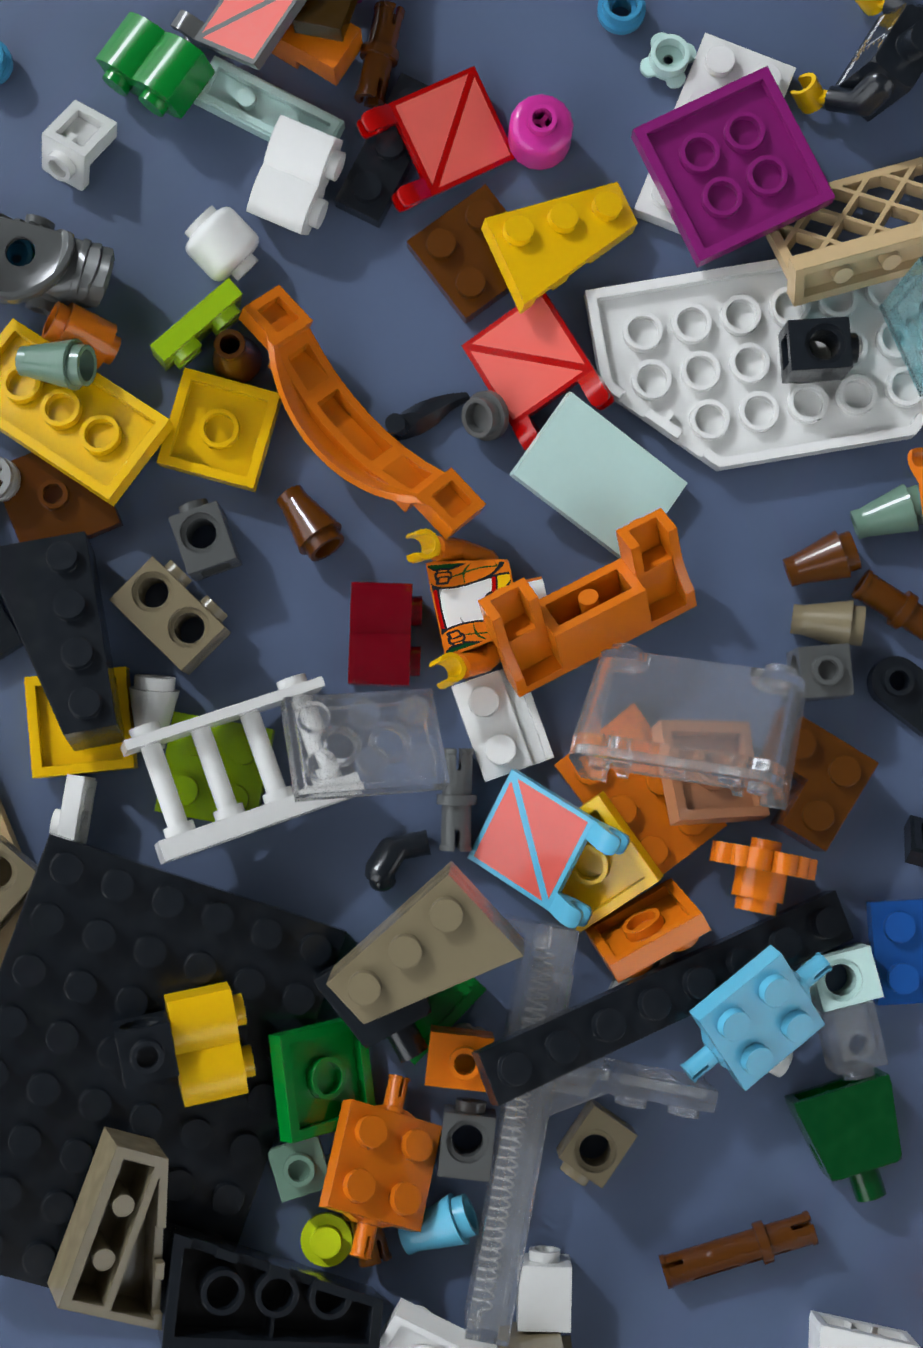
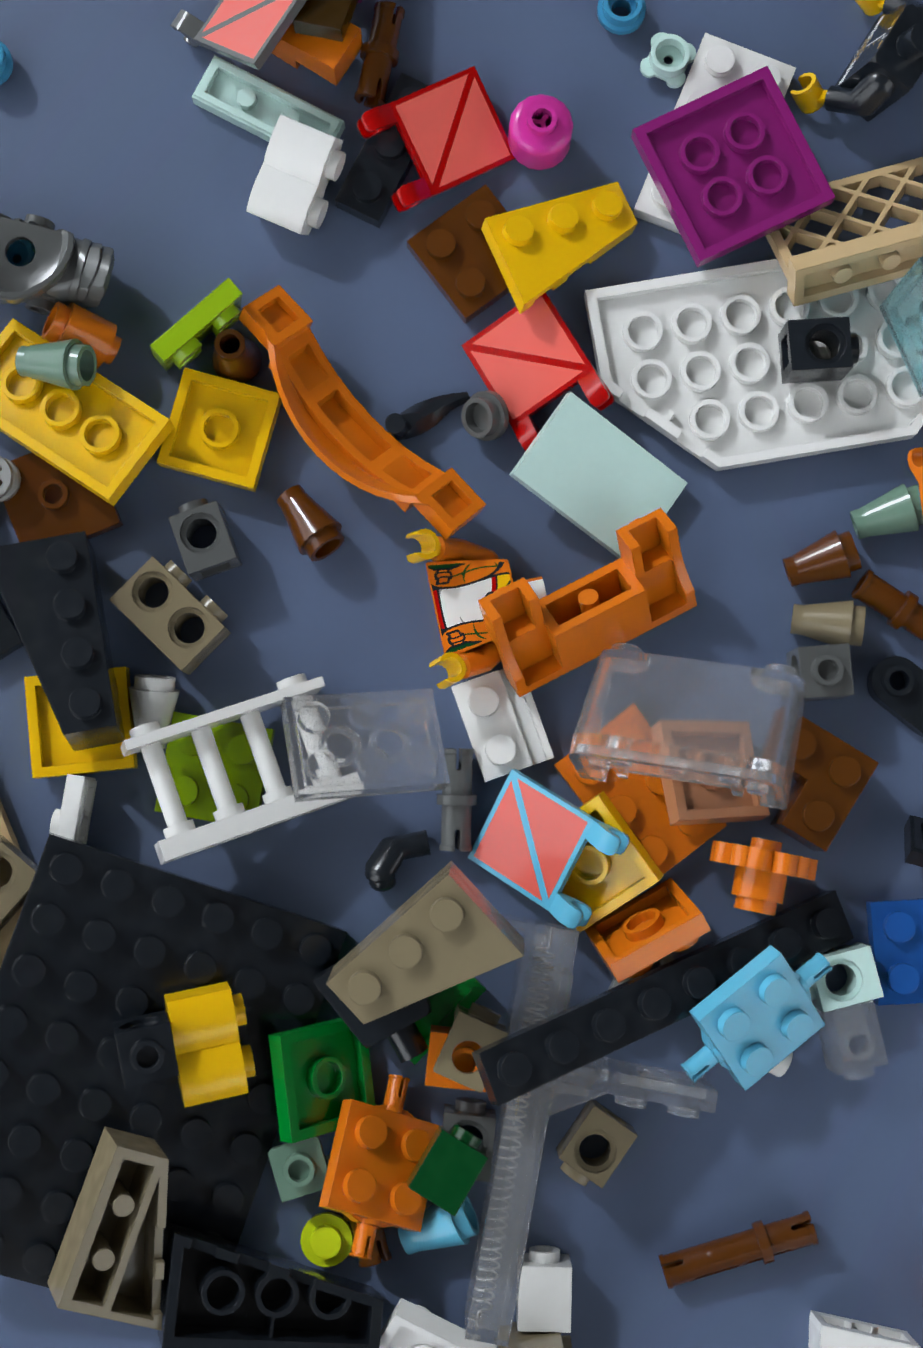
(75, 142): white bracket -> none
(154, 66): green brick -> none
(222, 244): white head -> none
(382, 634): dark red brick -> none
(448, 1168): none -> dark green brick
(475, 1025): none -> dark tan bracket
(850, 1130): dark green torso -> none

